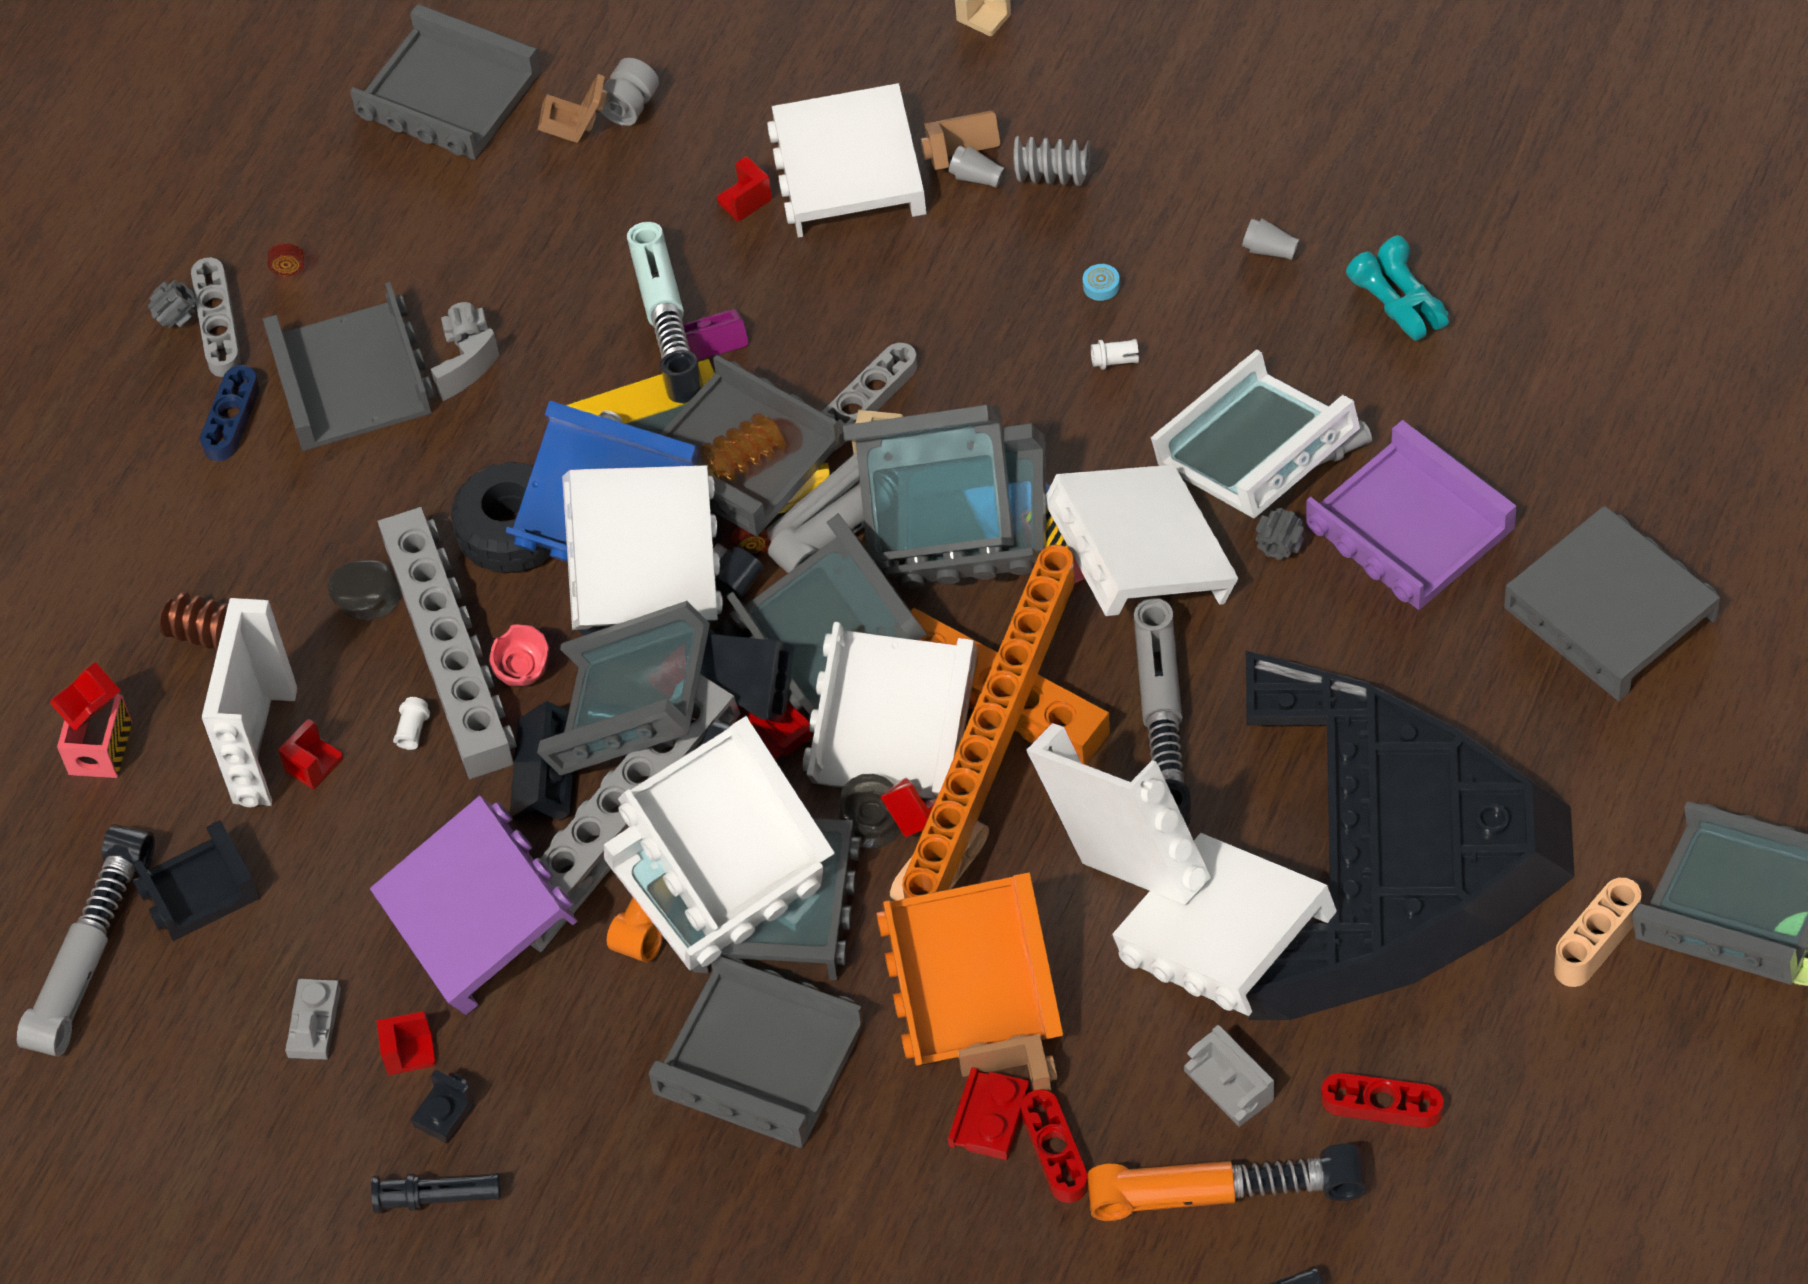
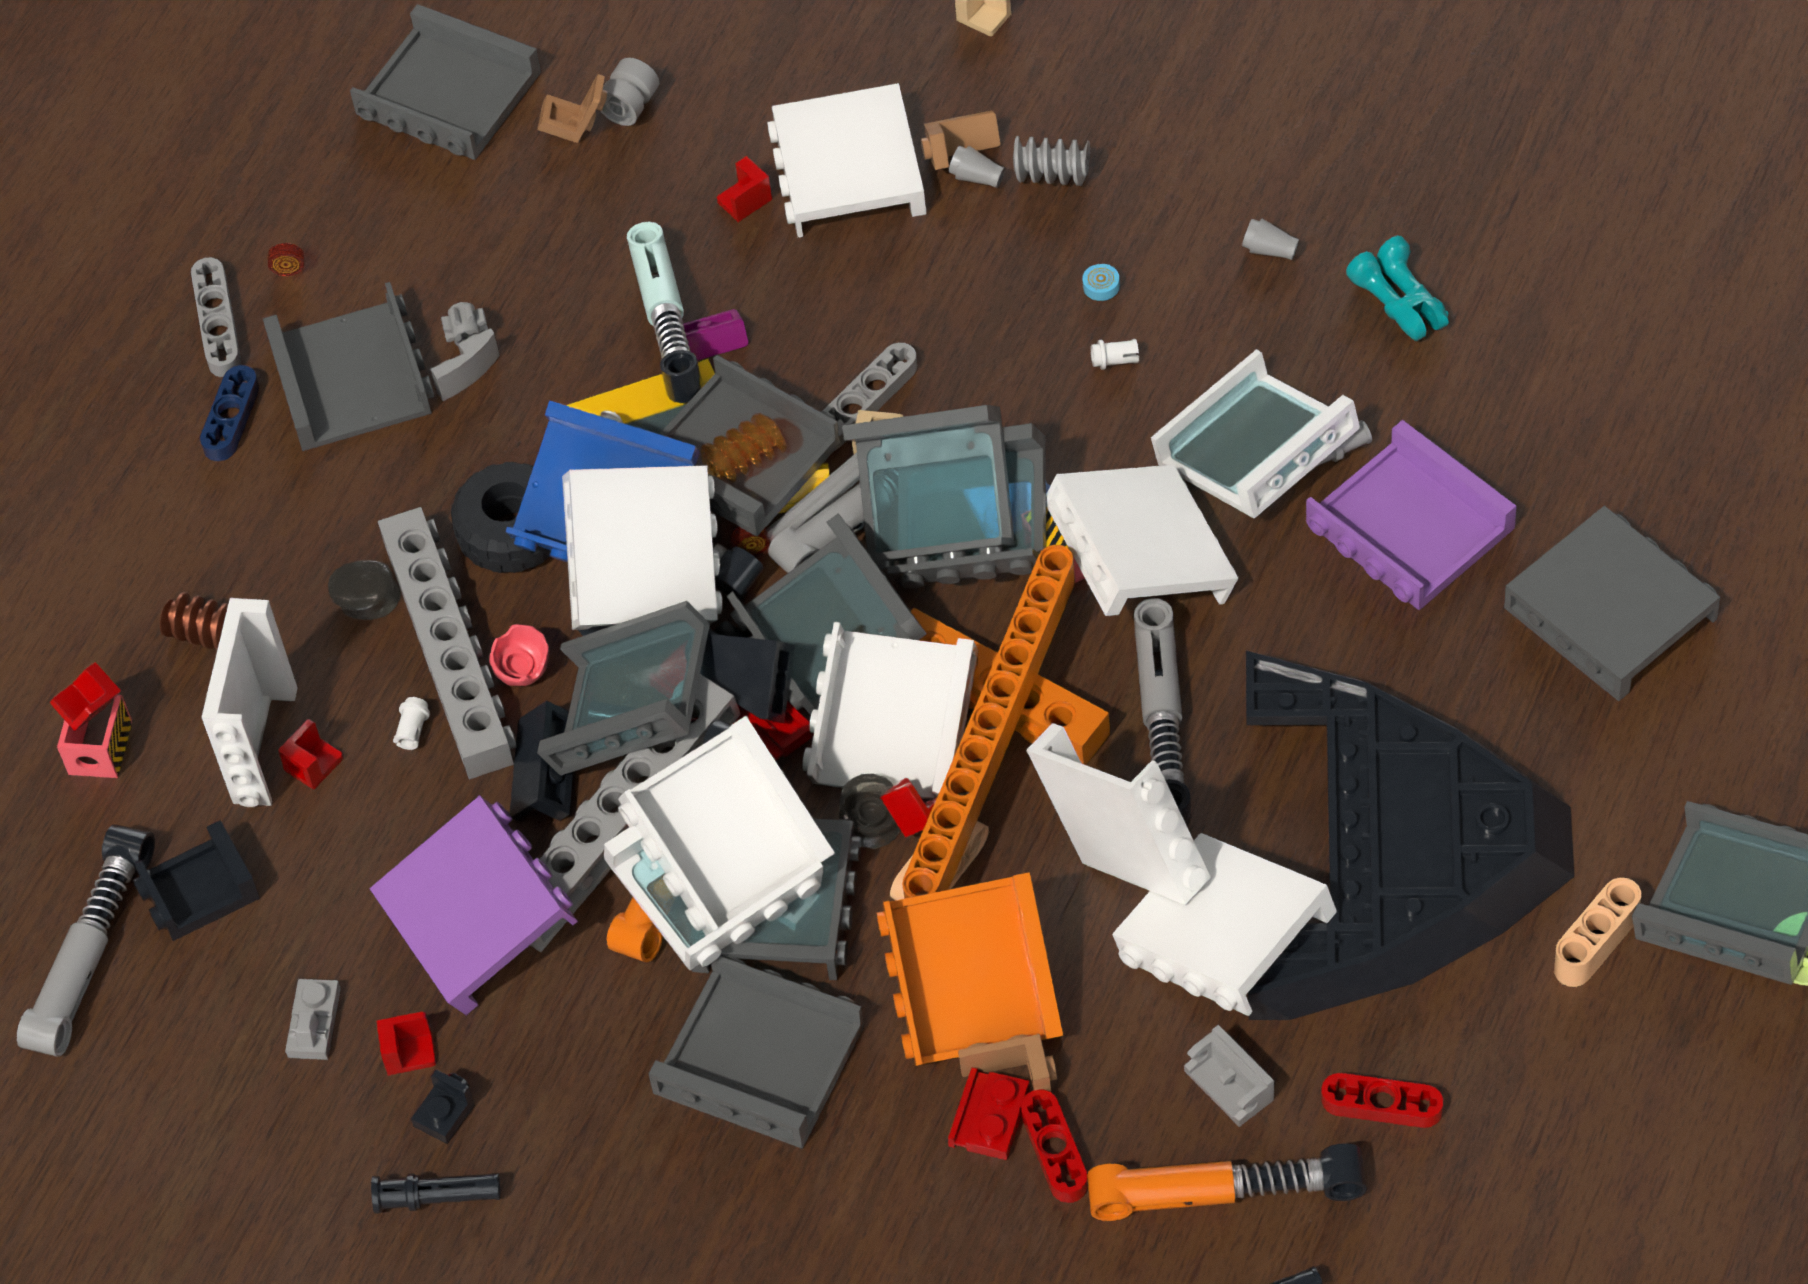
(172, 304): dark grey gear -> none
(1279, 534): dark grey gear -> none

